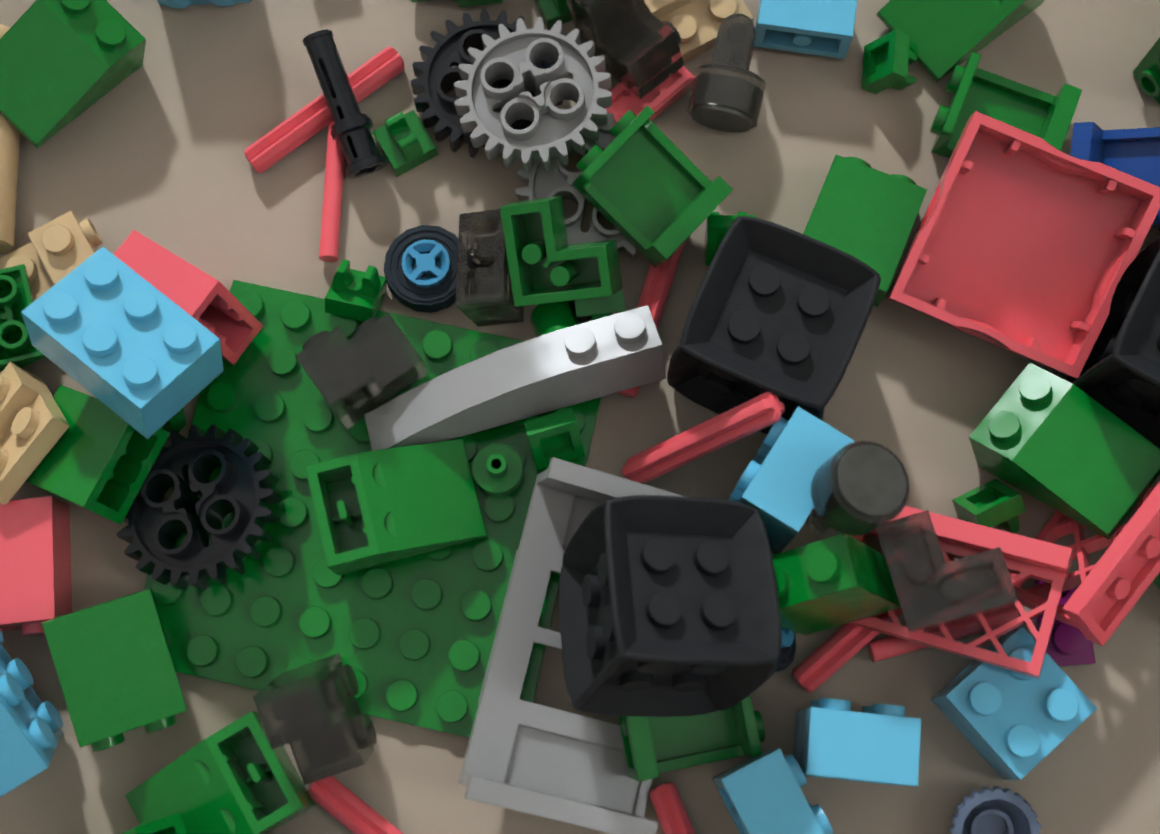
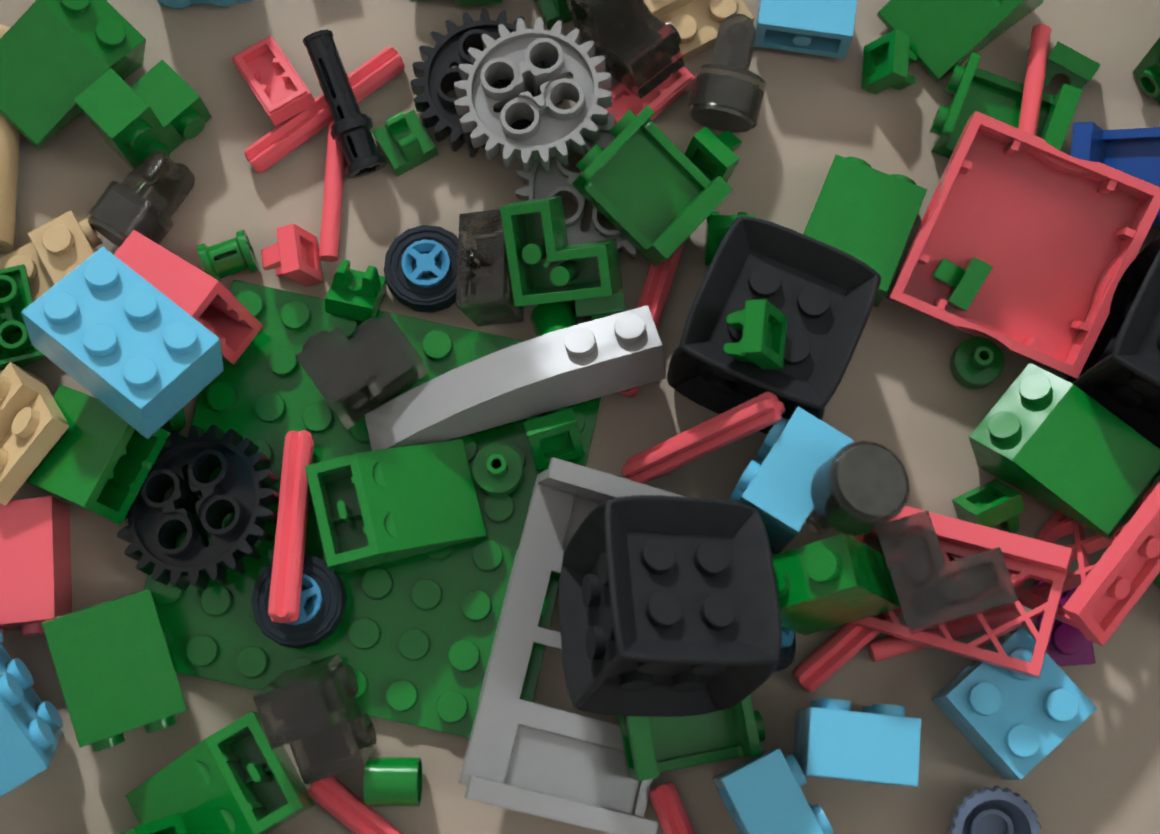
(143, 200): none -> clear smoke piece
(144, 117): none -> green brick
(228, 257): none -> green bush
(273, 80): none -> coral plate
(291, 529): none -> coral axle
(294, 255): none -> coral tile
(323, 611): none -> black wheel
(393, 781): none -> green beam
(713, 153): none -> green tile
(762, 334): none -> green tile
(963, 282): none -> green tile
(976, 363): none -> green tile
(1034, 78): none -> coral bar
(1072, 64): none -> green tile

